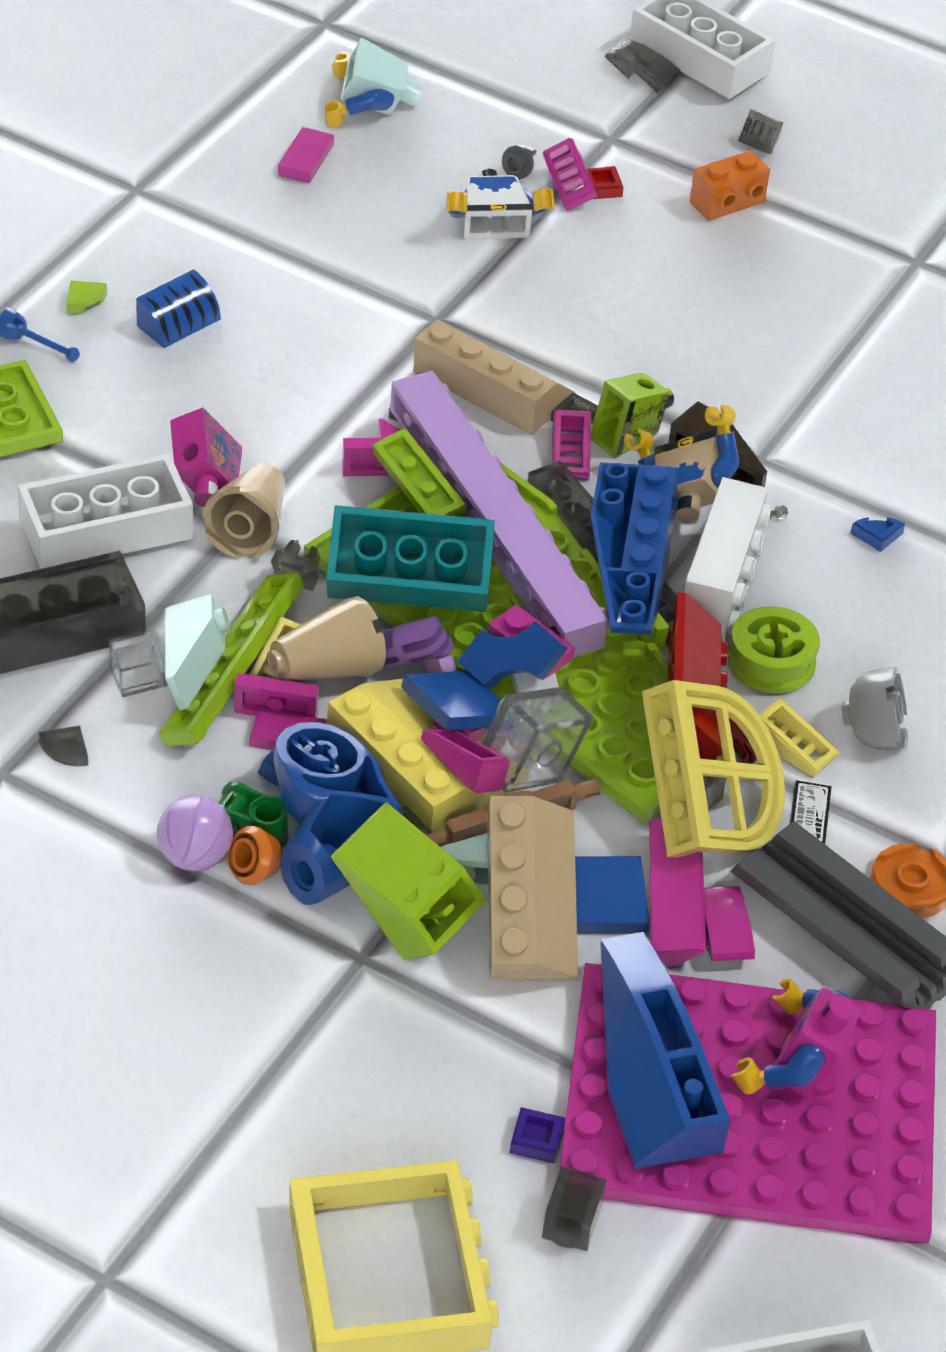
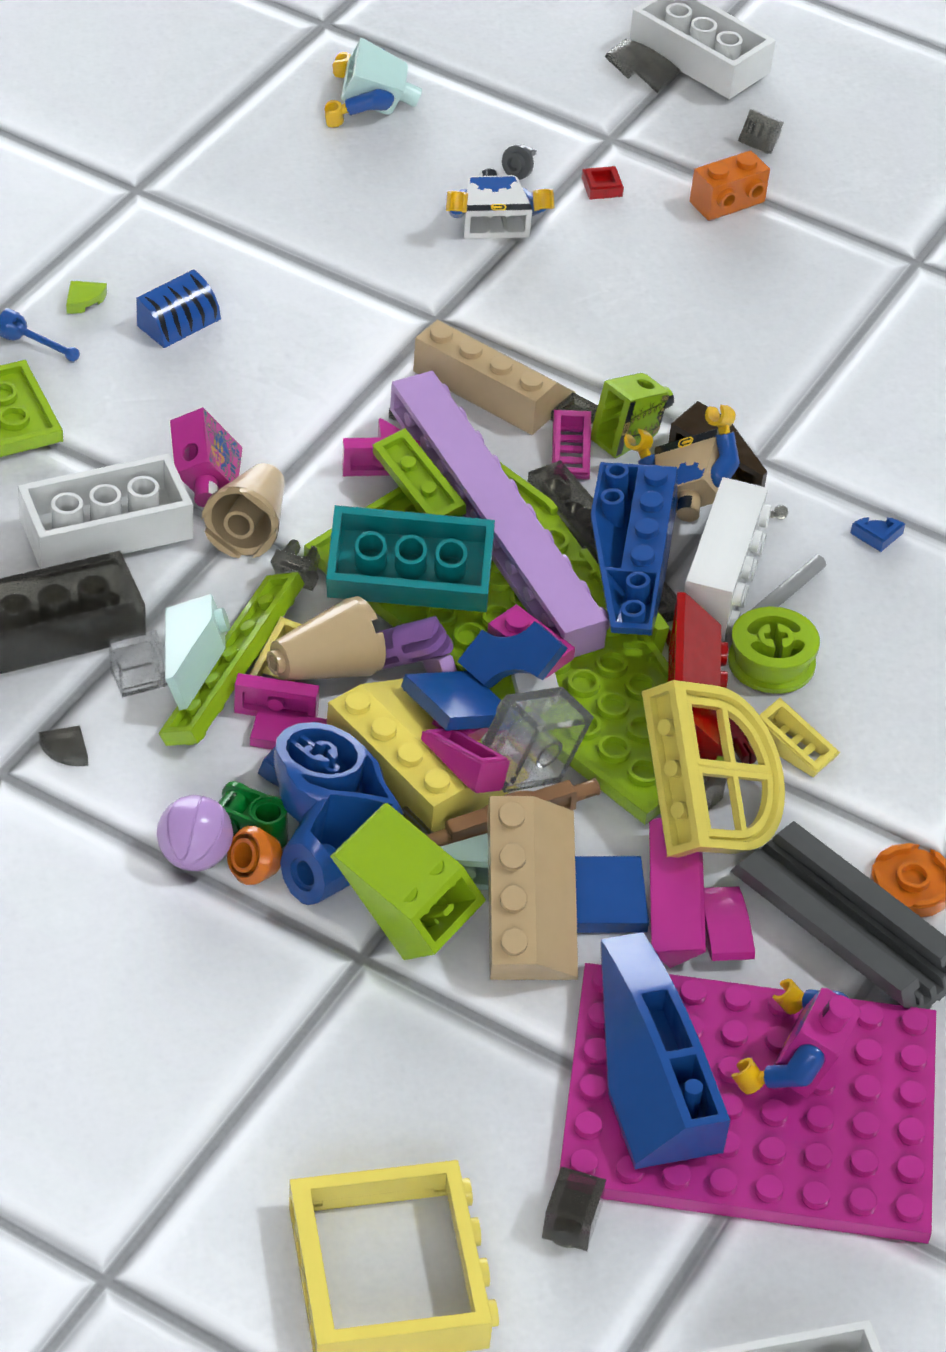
(305, 154): dark pink tile -> none
(537, 1135): dark purple tile -> none
(568, 173): dark pink slope -> none
(793, 583): none -> light grey bar
(811, 807): sticker -> none
(877, 709): light grey cylinder -> none

